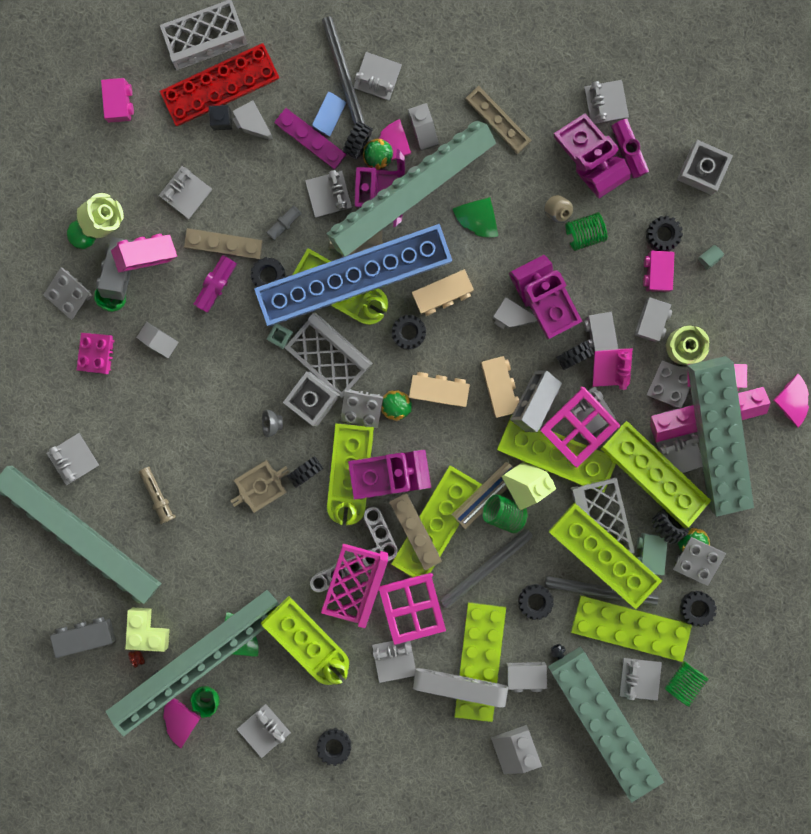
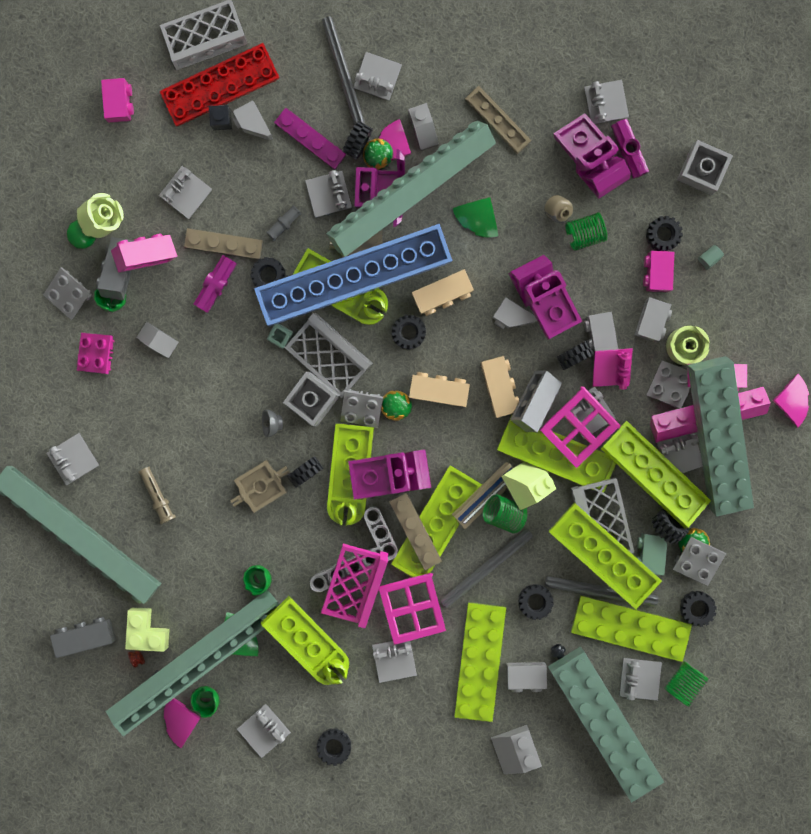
(263, 576): none -> green hair
(328, 114): medium blue slope -> none
(460, 687): light grey beam -> none

